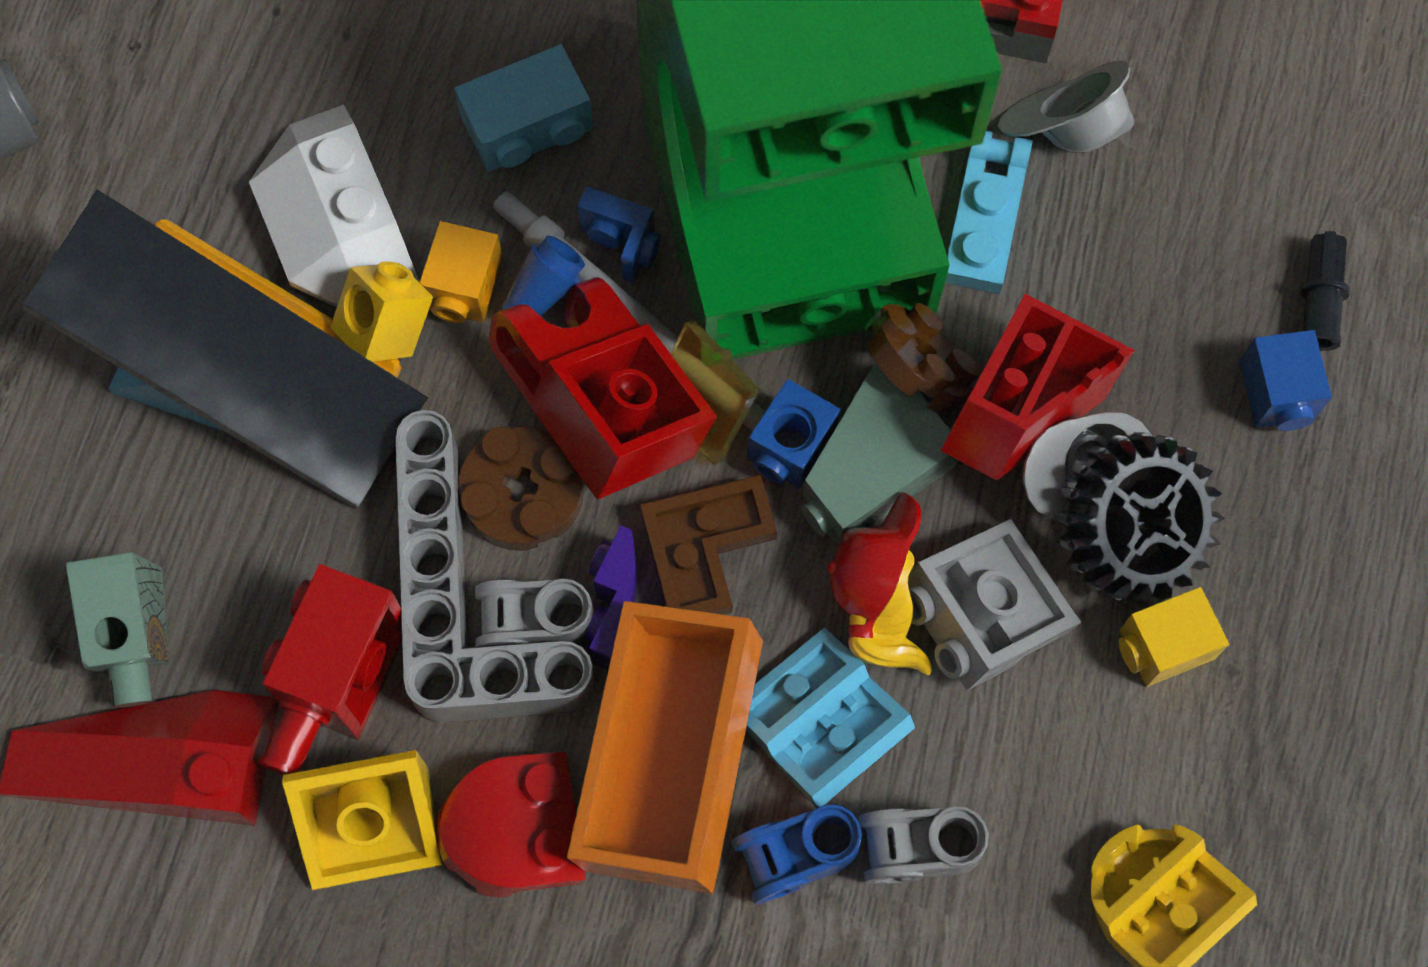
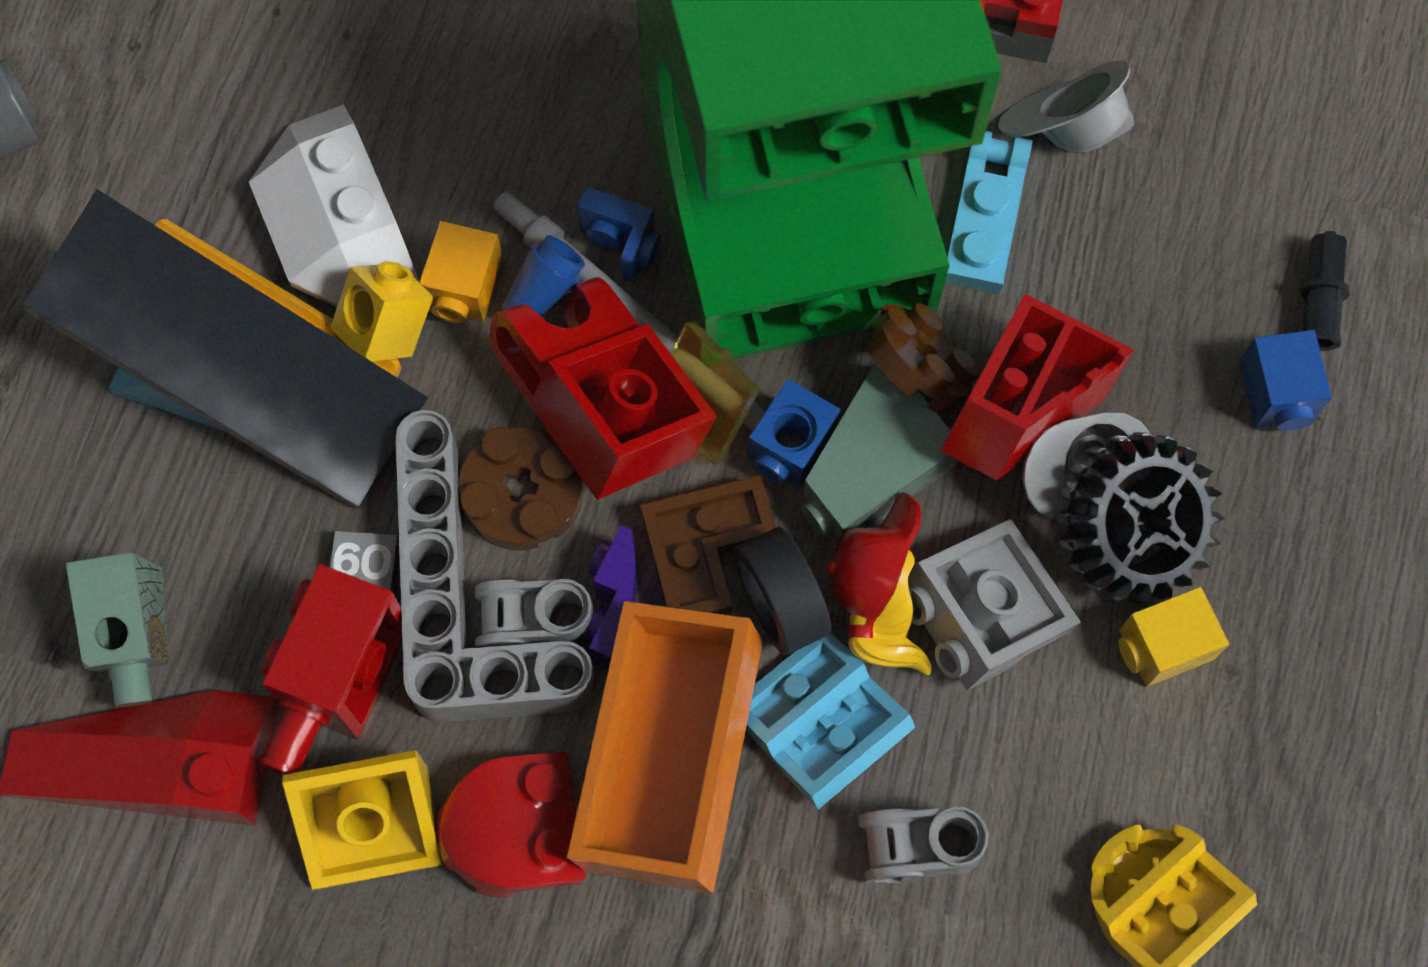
(367, 557): none -> light grey tile
(525, 108): medium azure brick -> none
(782, 590): none -> black tyre
(794, 852): blue piece -> none

